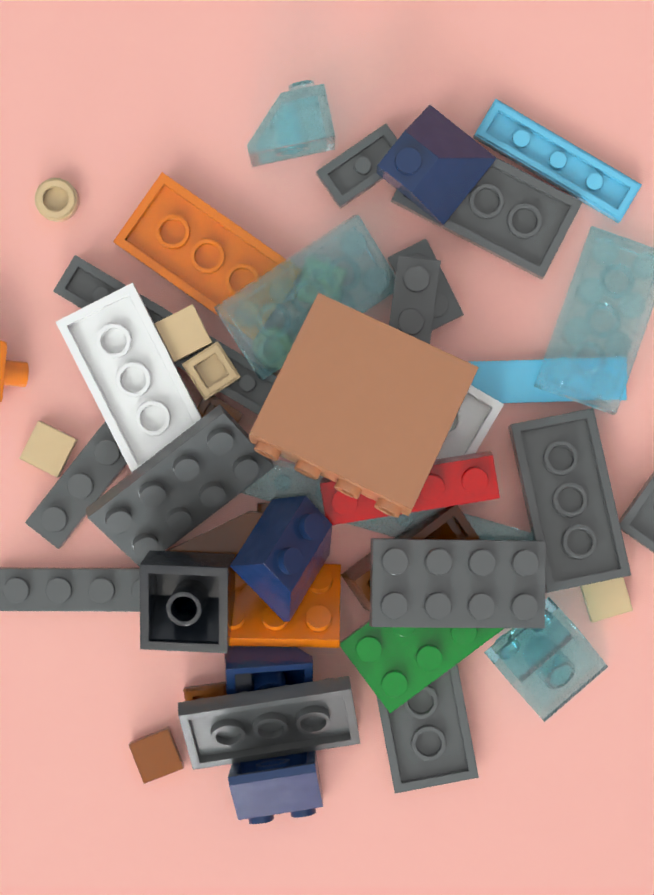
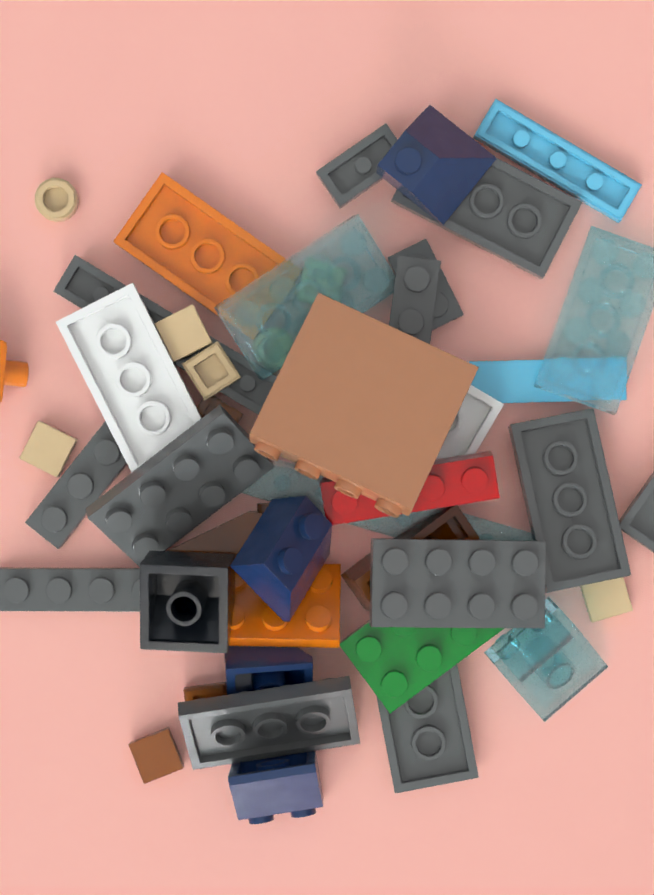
(294, 126): clear light blue slope -> none

